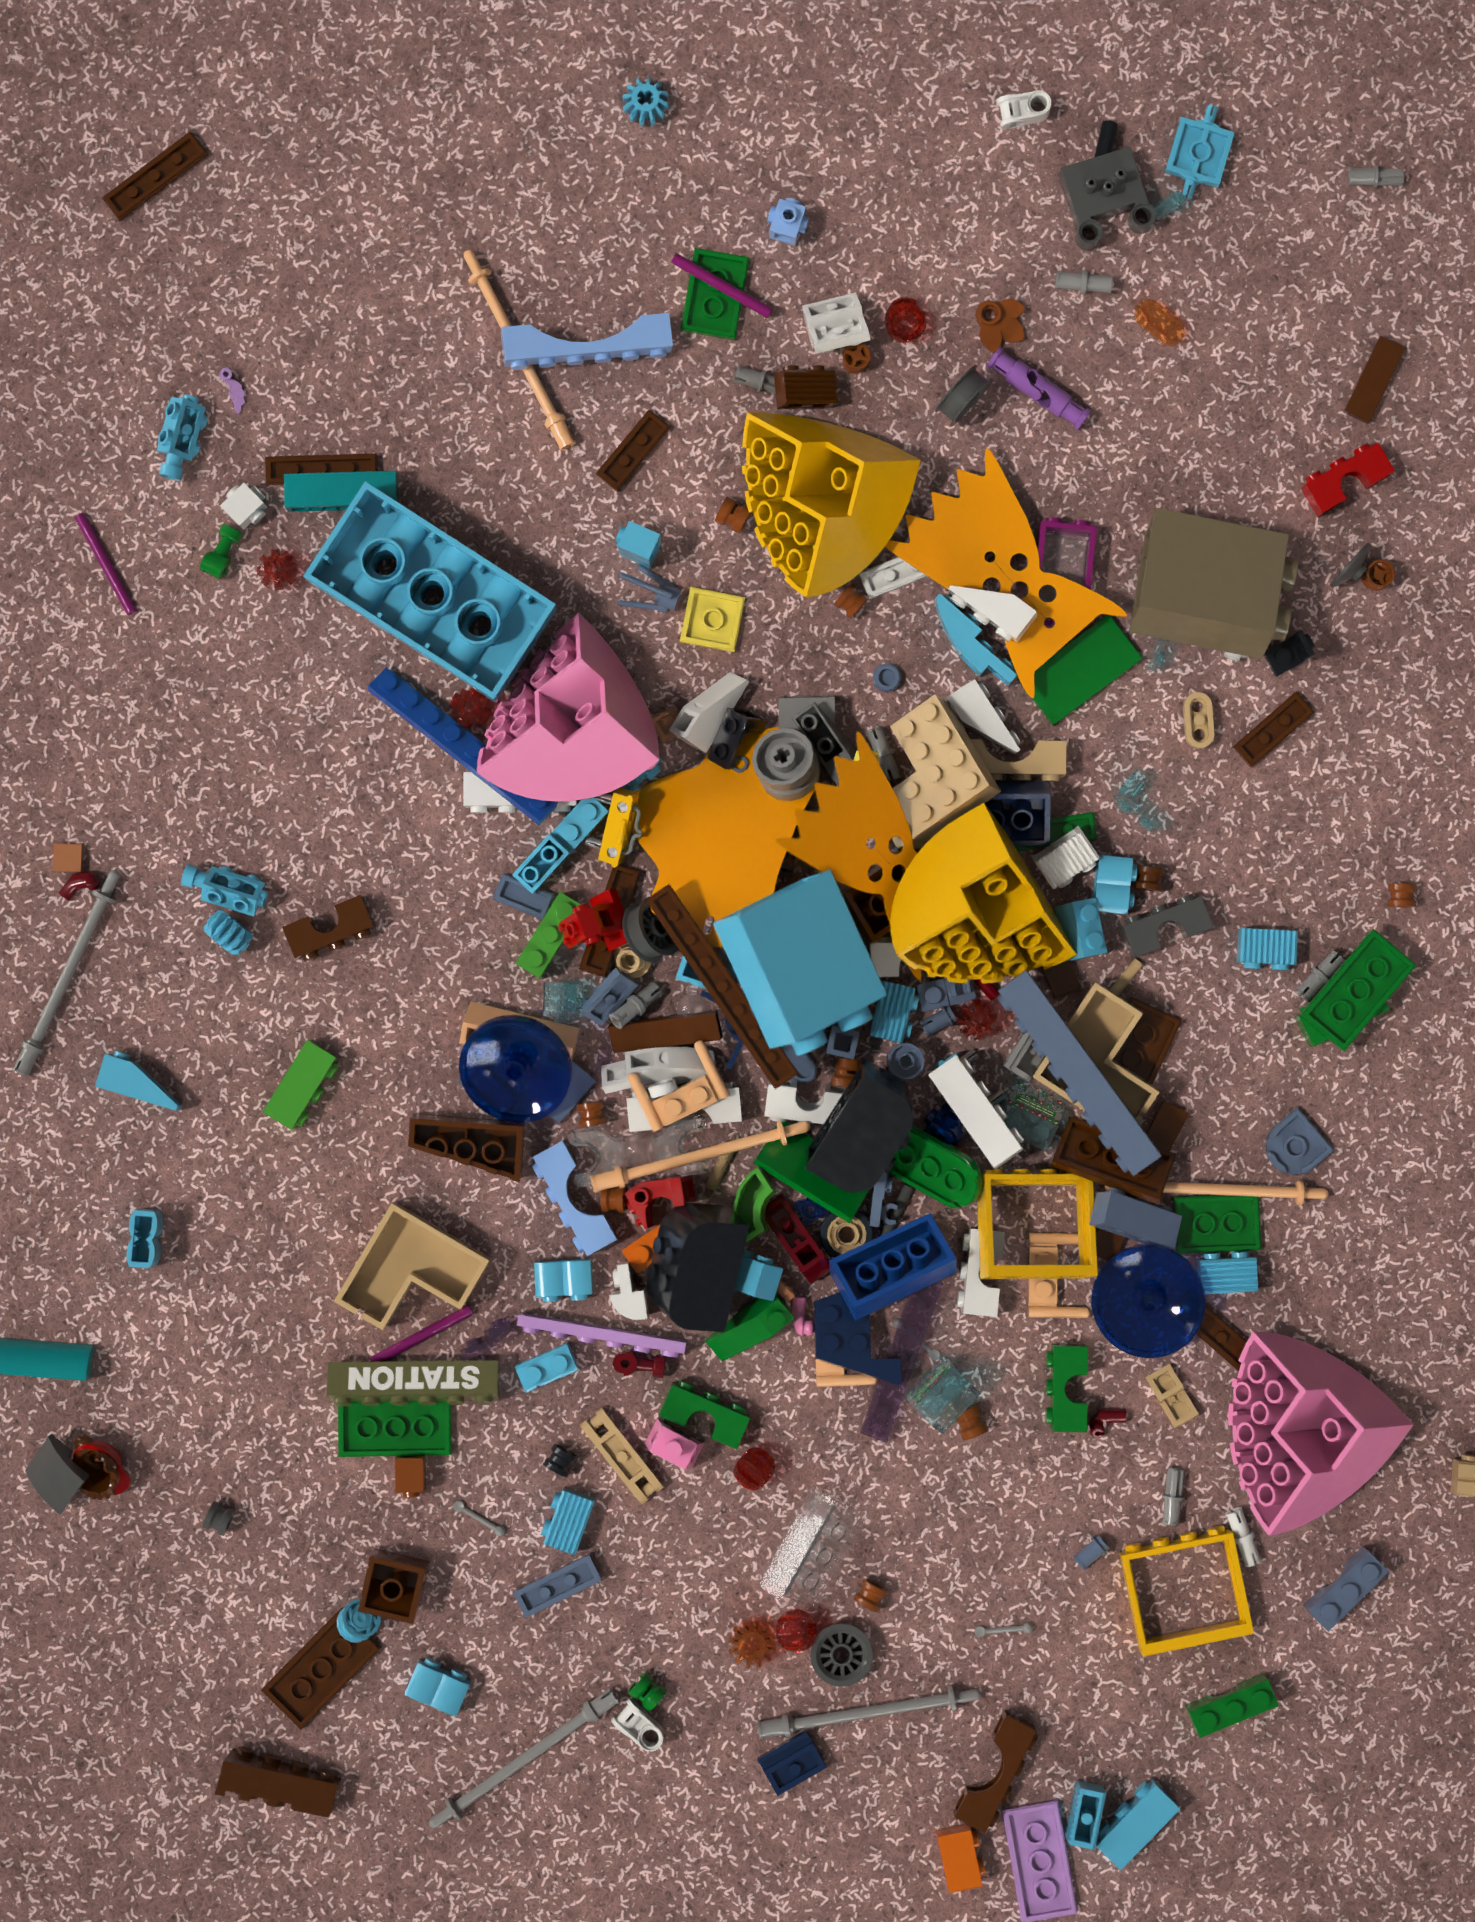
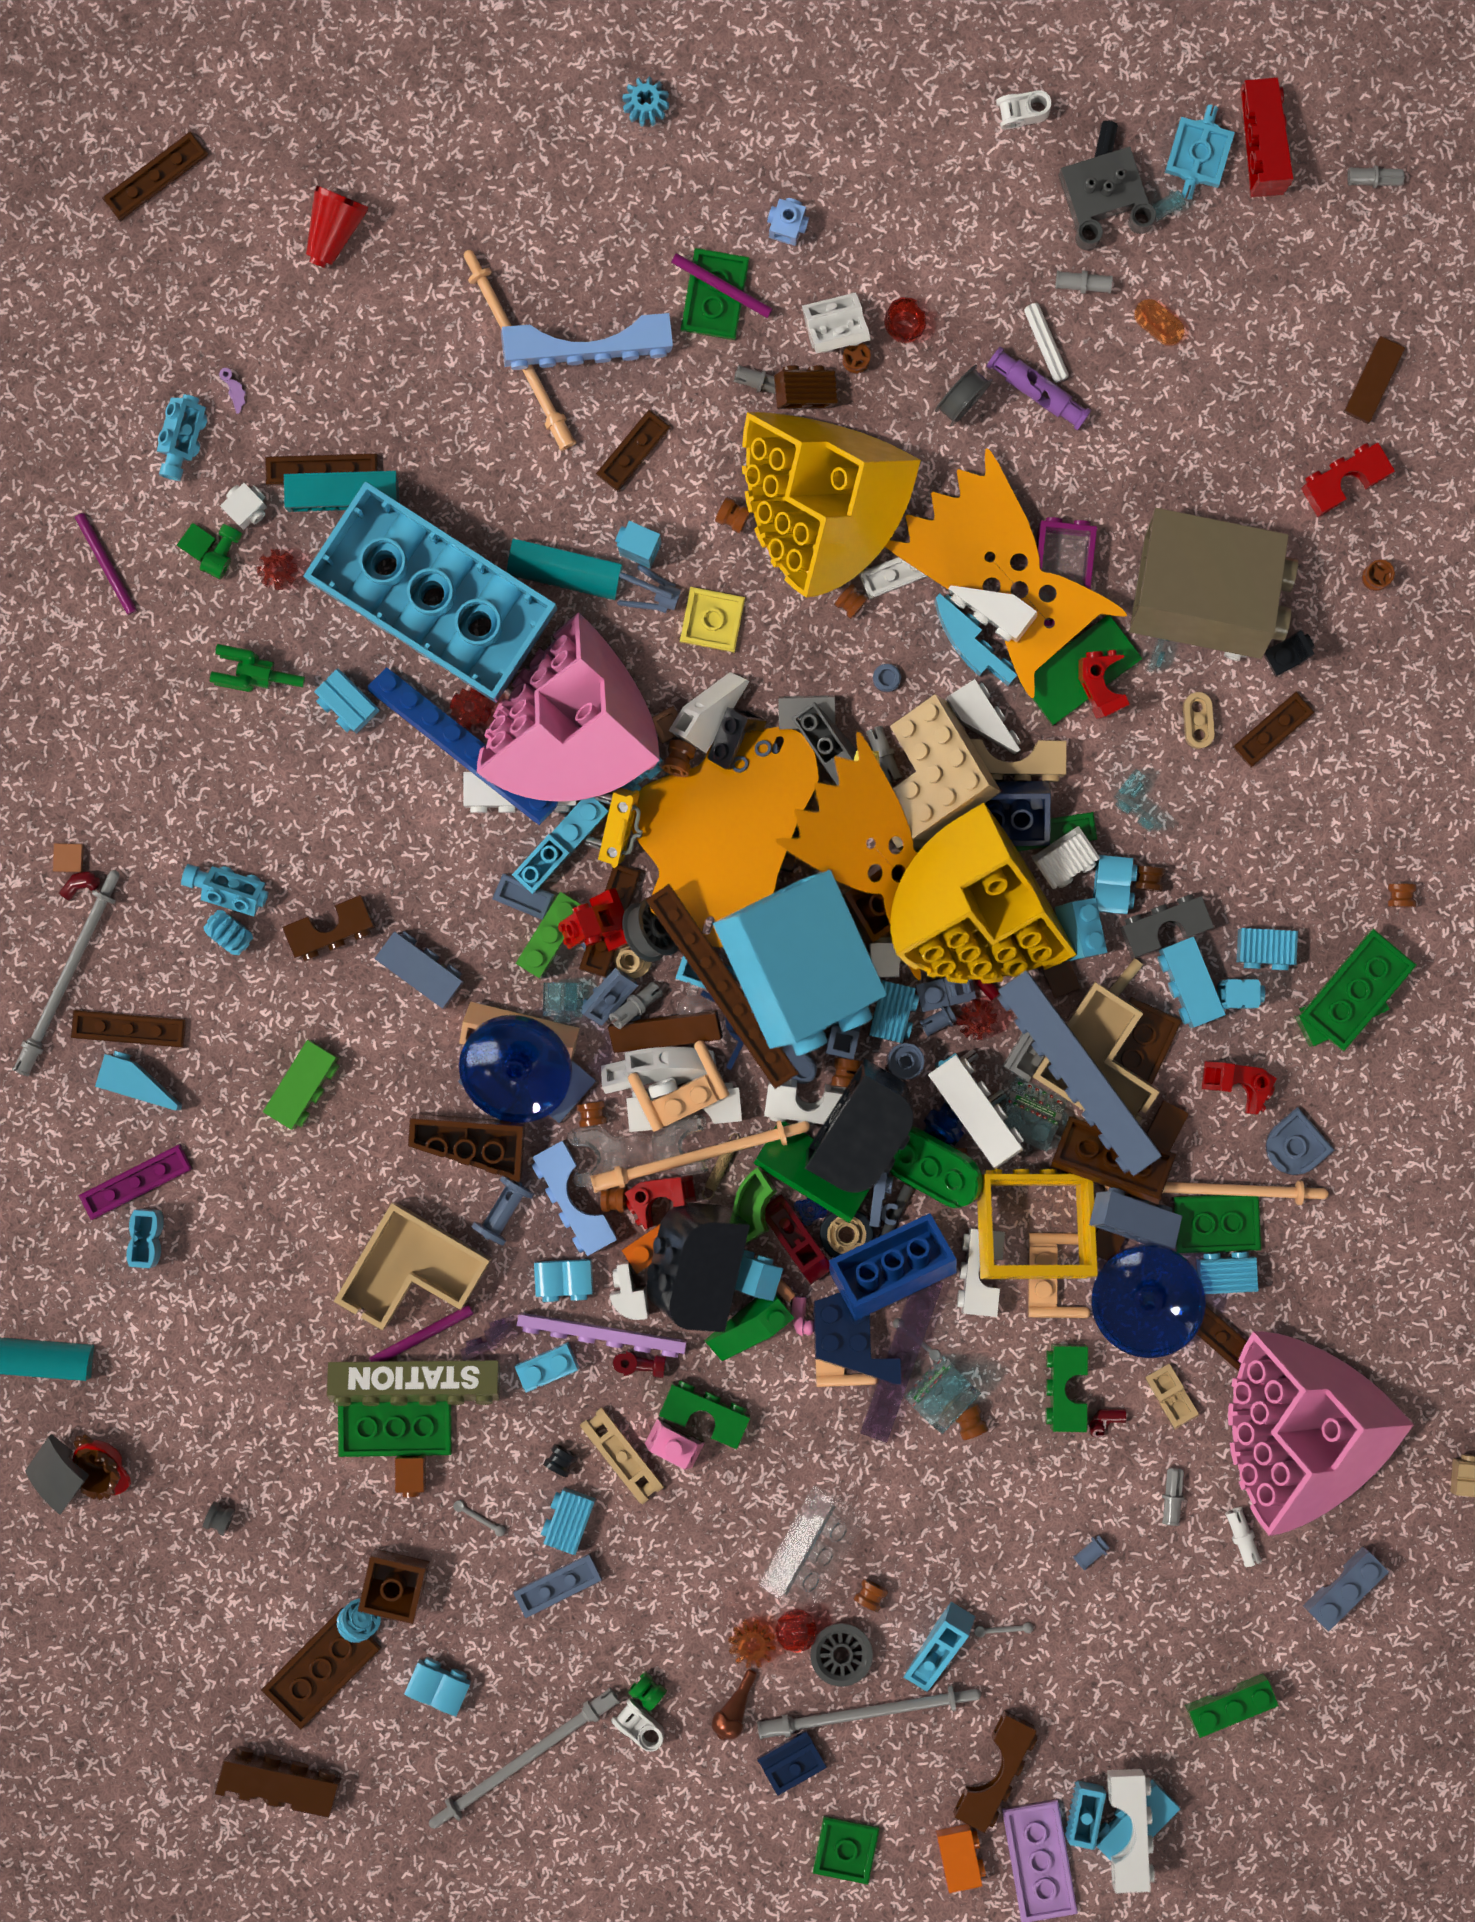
(128, 1028): none -> reddish brown tile
(135, 1182): none -> magenta tile
(196, 542): none -> green tile
(250, 671): none -> green plant
(331, 225): none -> red cone
(346, 701): none -> medium azure brick
(420, 969): none -> sand blue brick
(502, 1210): none -> sand blue hose
(564, 569): none -> teal brick
(678, 760): none -> dark orange wheel
(729, 1720): none -> copper piece
(754, 1468): clear red piece -> none
(786, 764): light grey wheel -> none
(845, 1850): none -> green tile
(940, 1646): none -> medium azure slope
(1002, 326): dark orange plate -> none
(1046, 342): none -> white axle
(1101, 698): none -> red tile
(1131, 1866): none -> white arch
(1190, 982): none -> medium azure brick
(1194, 1636): yellow window -> none
(1241, 993): none -> medium azure brick
(1255, 1081): none -> red tile
(1266, 137): none -> red wedge
(1319, 976): light grey pin -> none
(1354, 568): dark grey dish -> none

